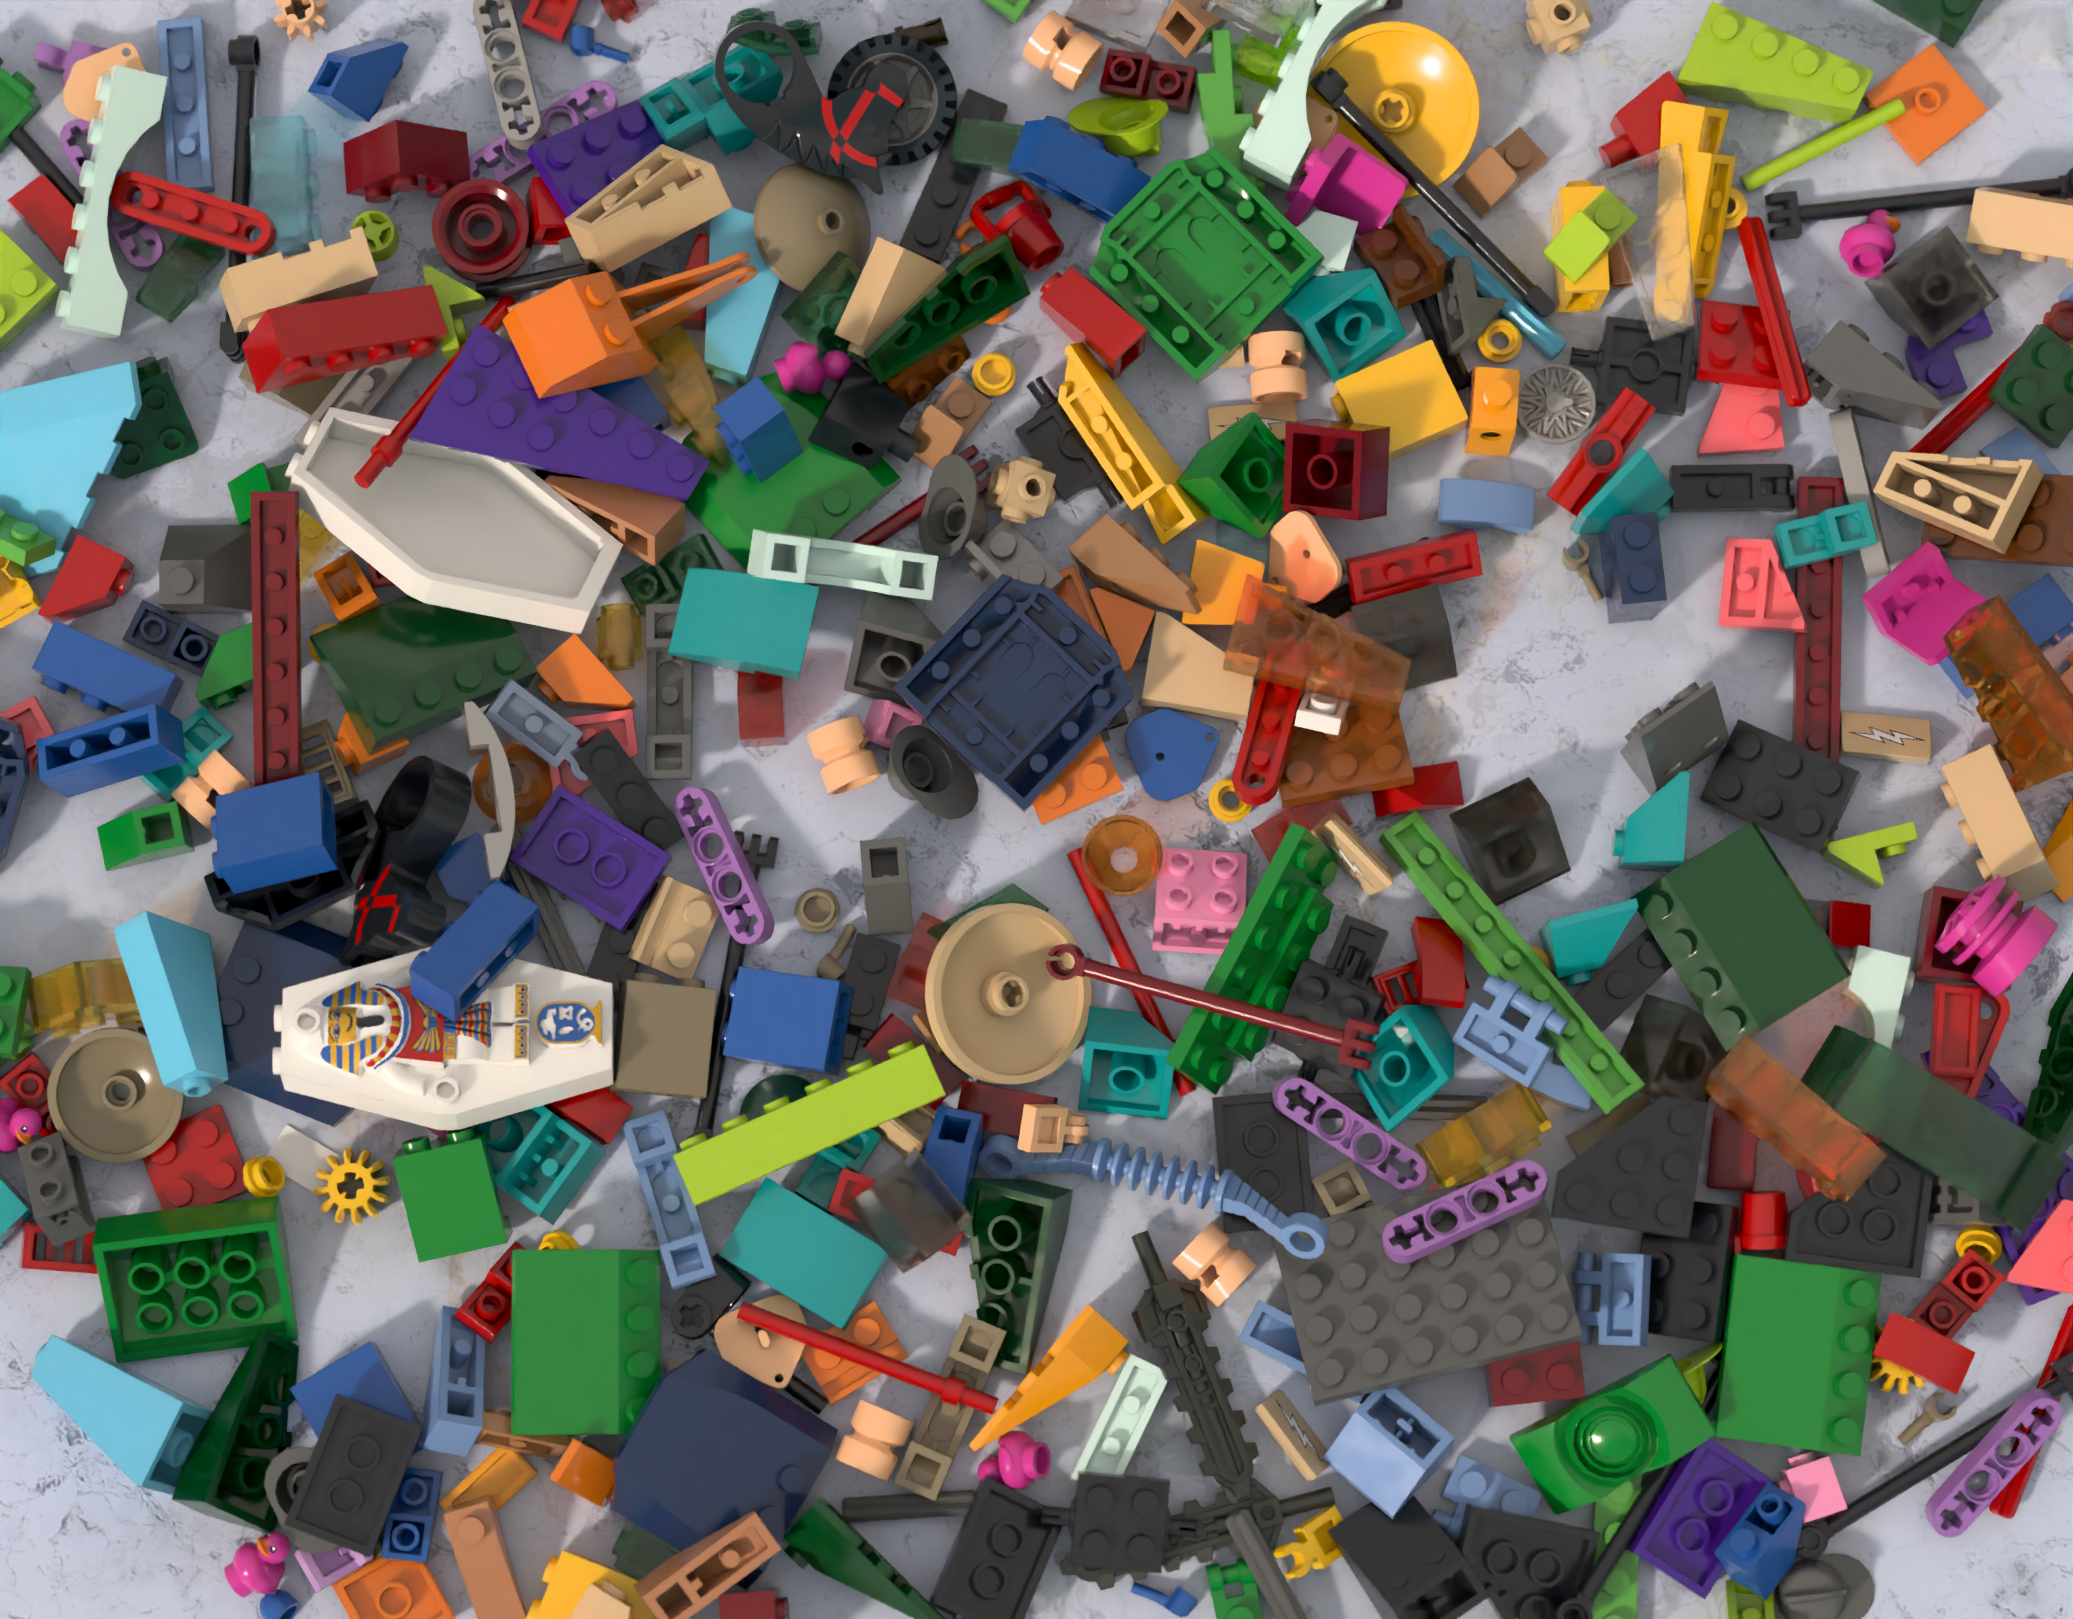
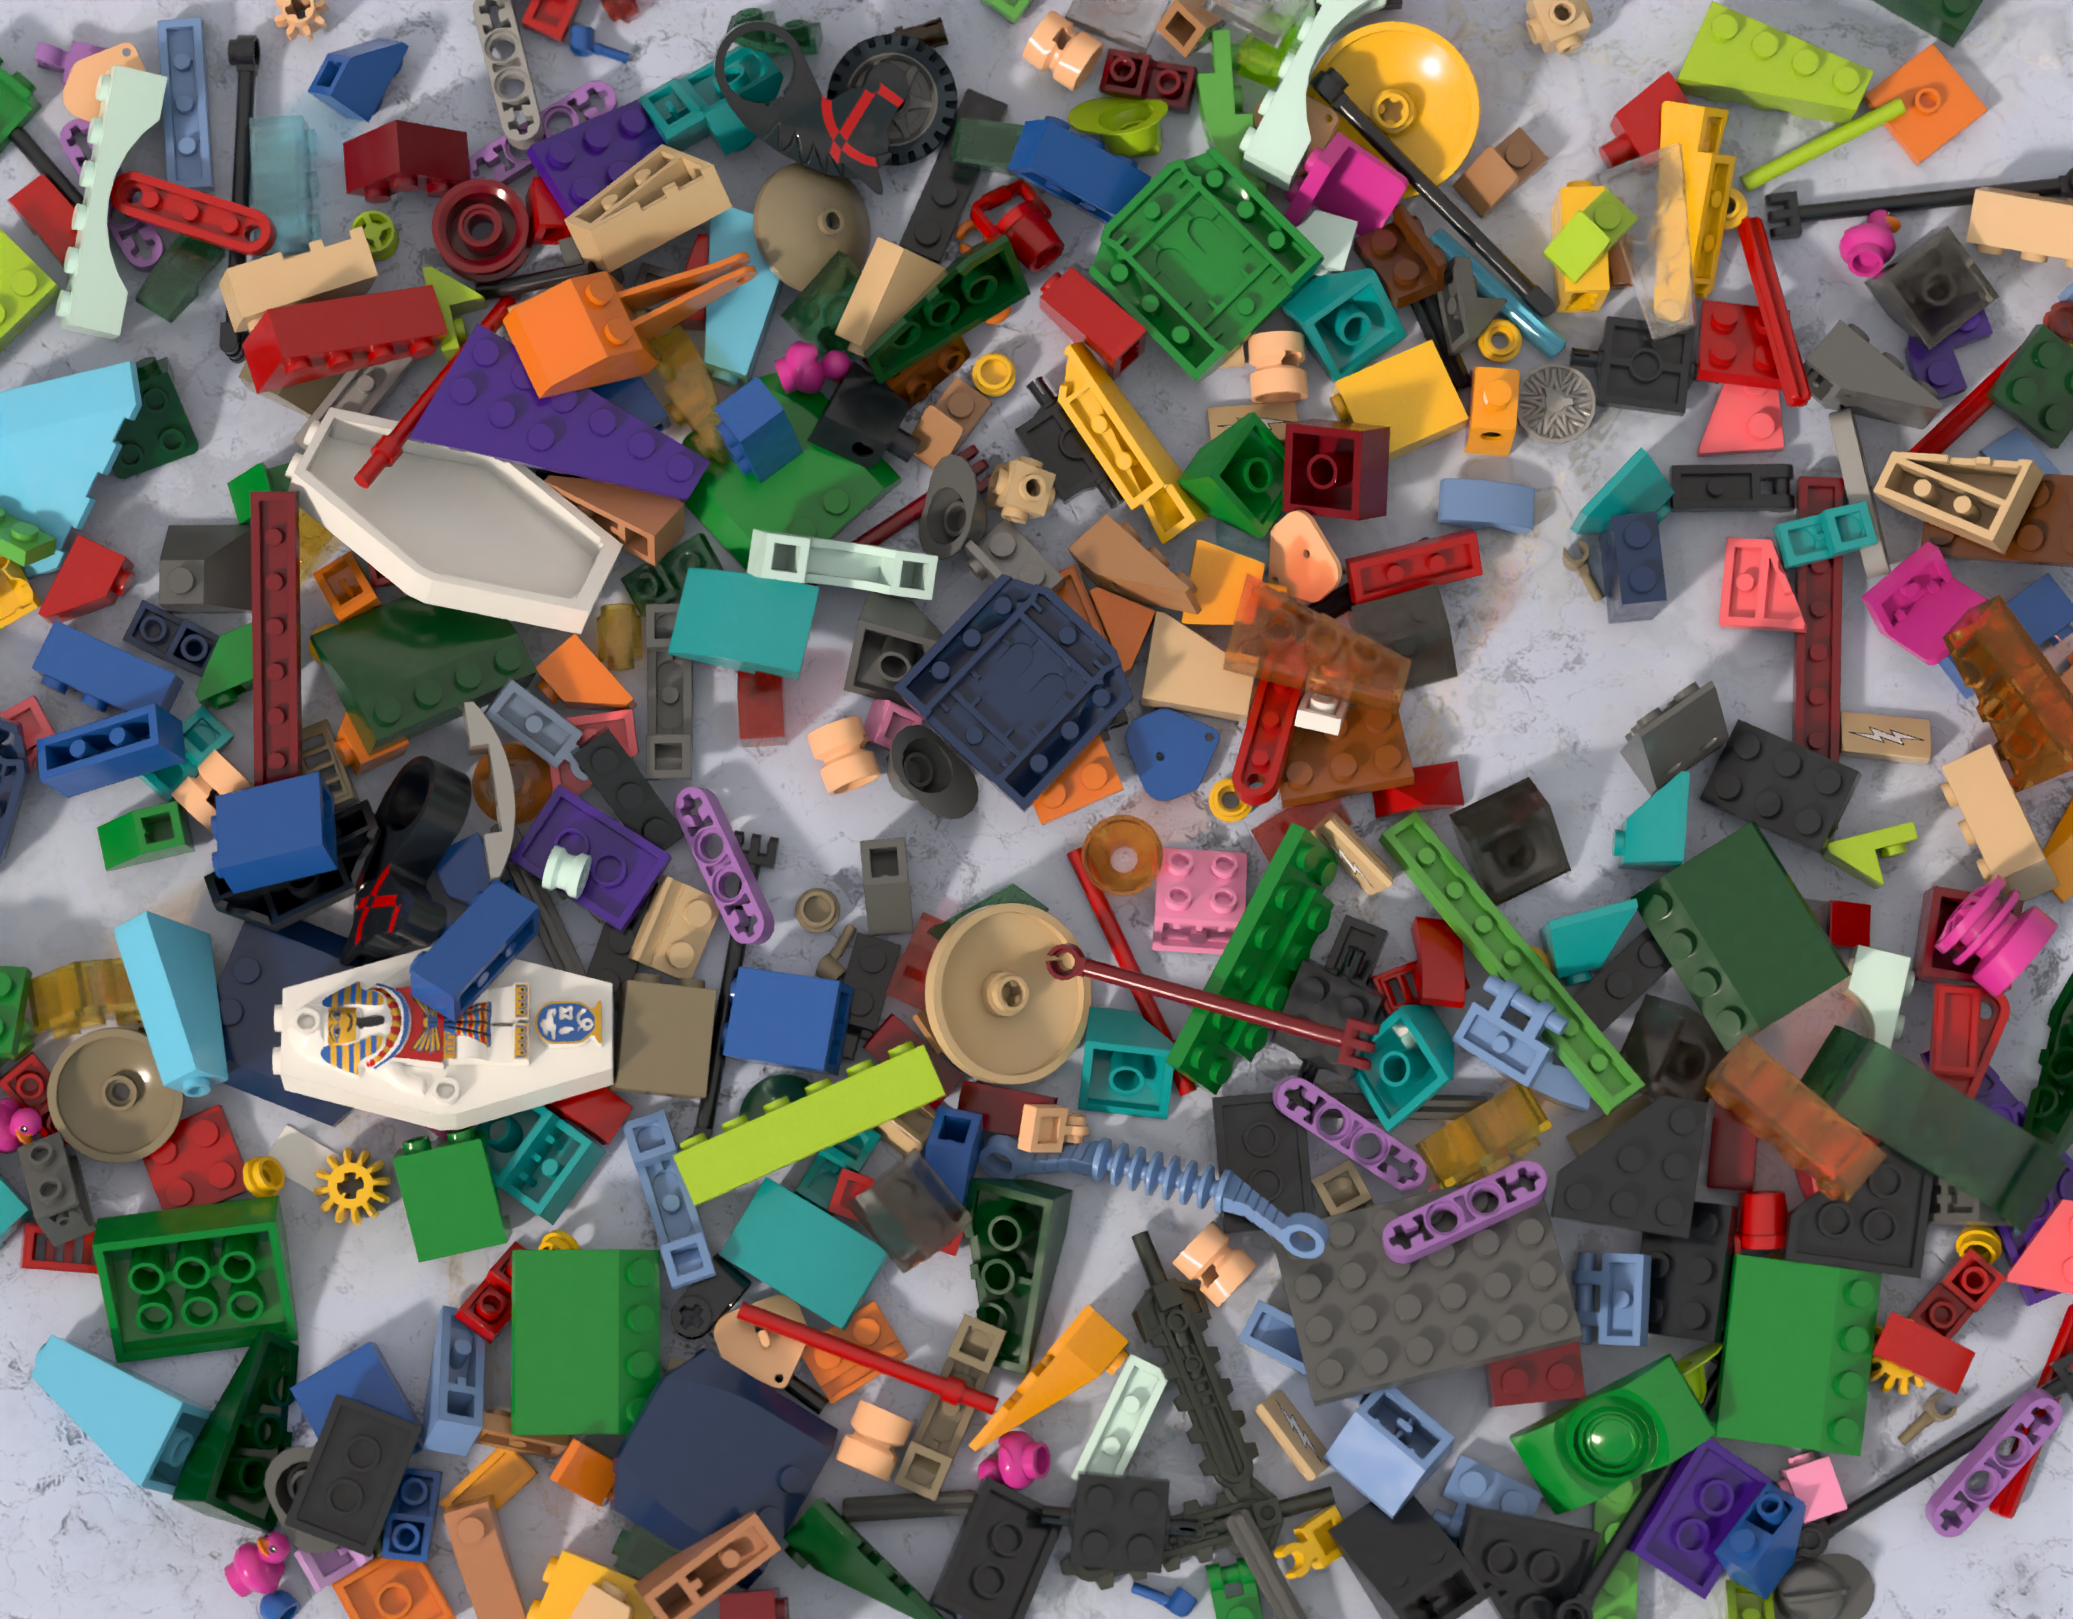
(566, 871): none -> light aqua wheel
(1619, 427): red piece -> none

